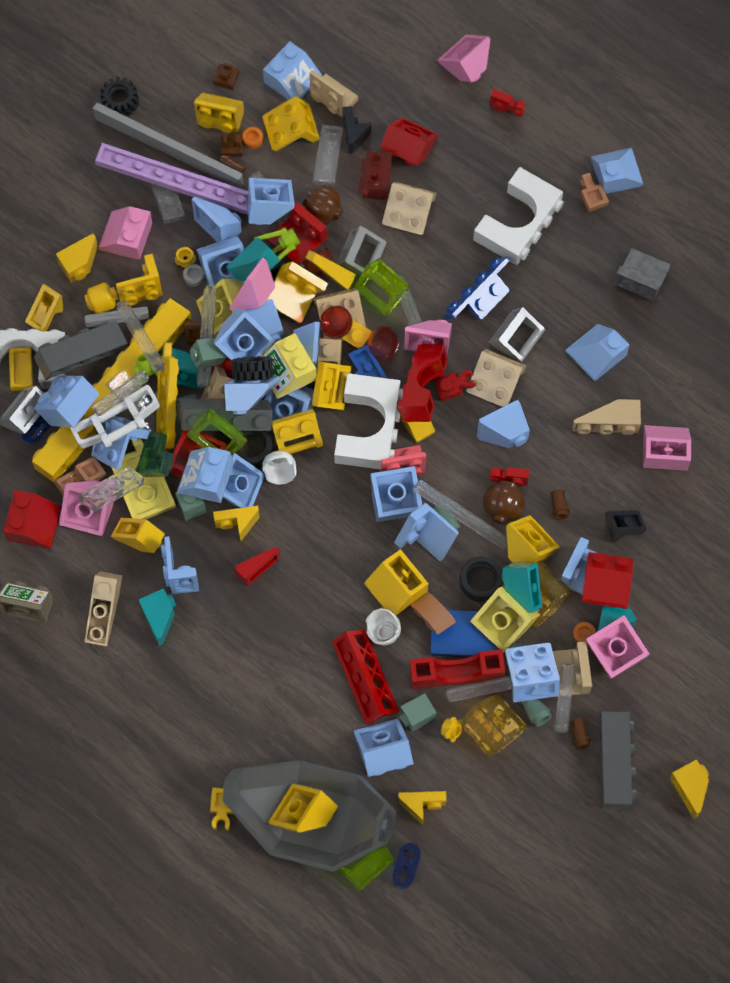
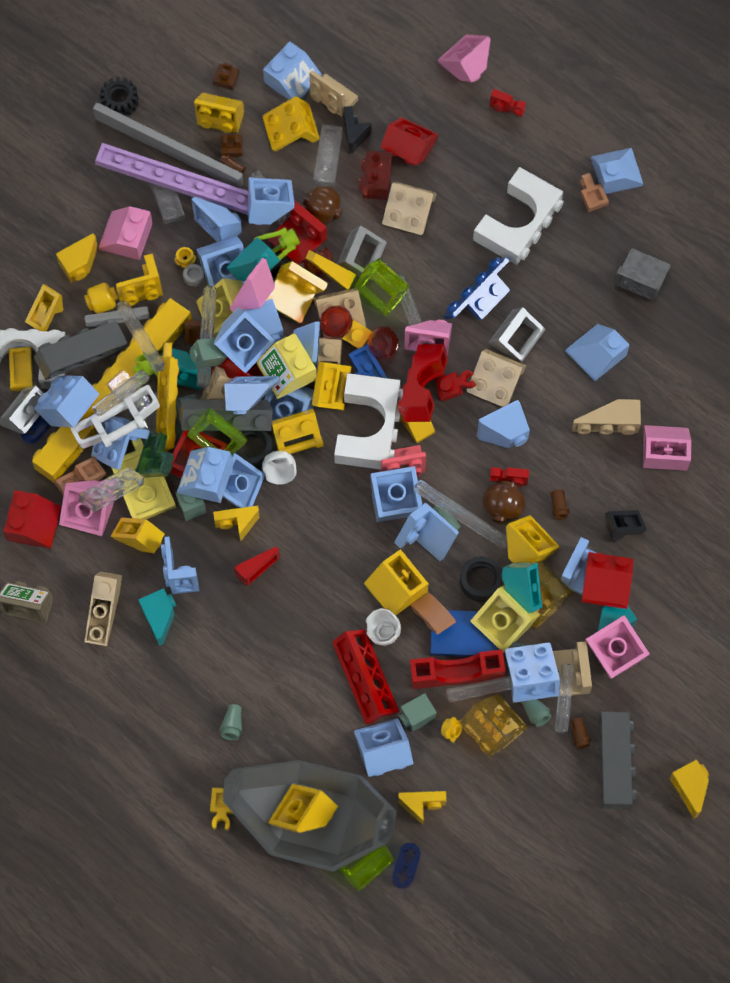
(232, 724): none -> sand green cone
(252, 138): orange tile -> none
(252, 368): black tyre -> none
(583, 631): orange tile -> none

